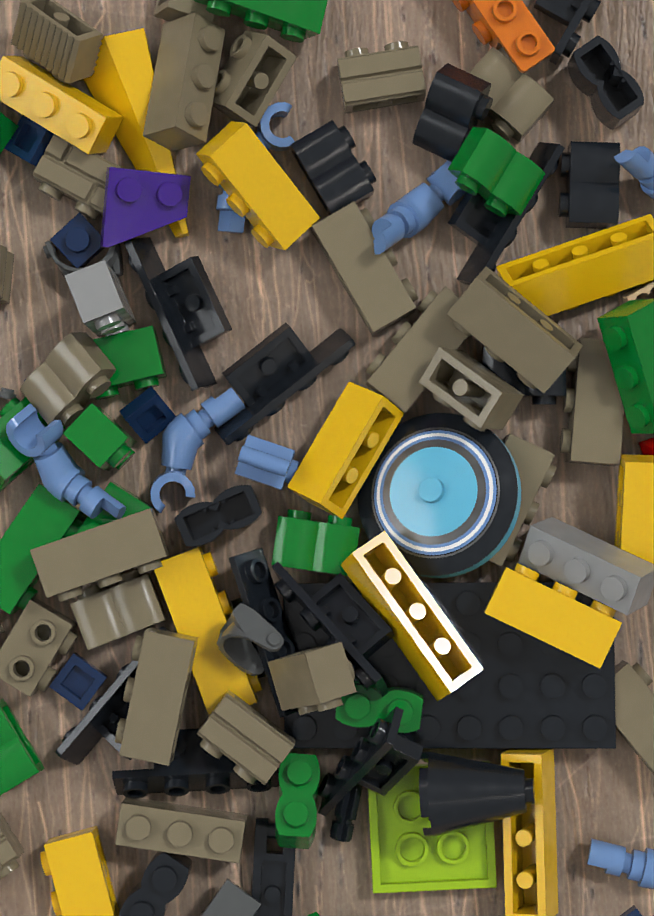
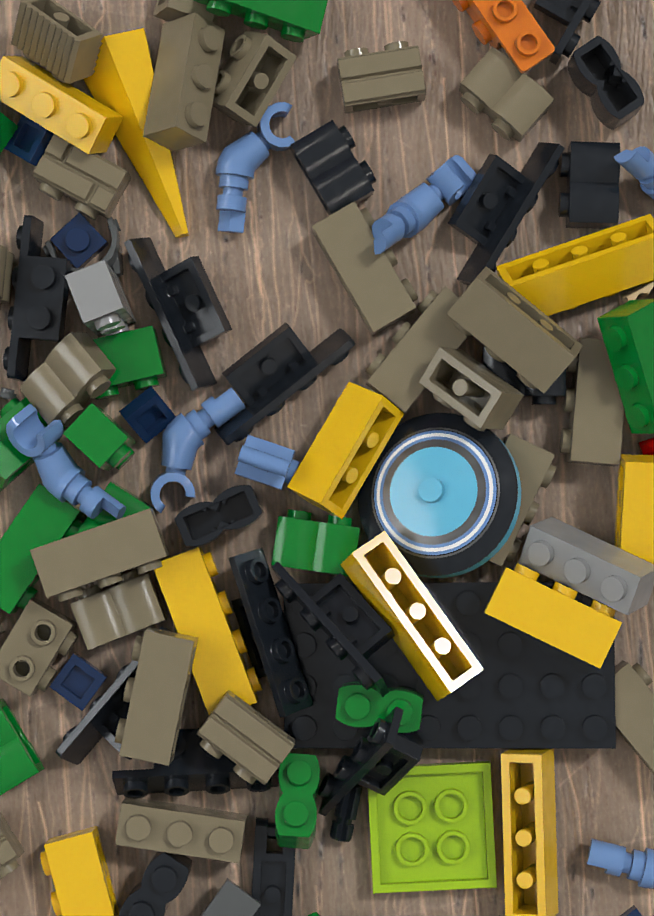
(39, 298): none -> black bracket
(141, 203): dark purple wing -> none
(236, 638): dark grey helmet -> none
(256, 186): yellow brick -> none
(313, 678): dark tan brick -> none
(451, 111): black brick -> none
(469, 793): black cone -> none
(496, 172): green brick -> none

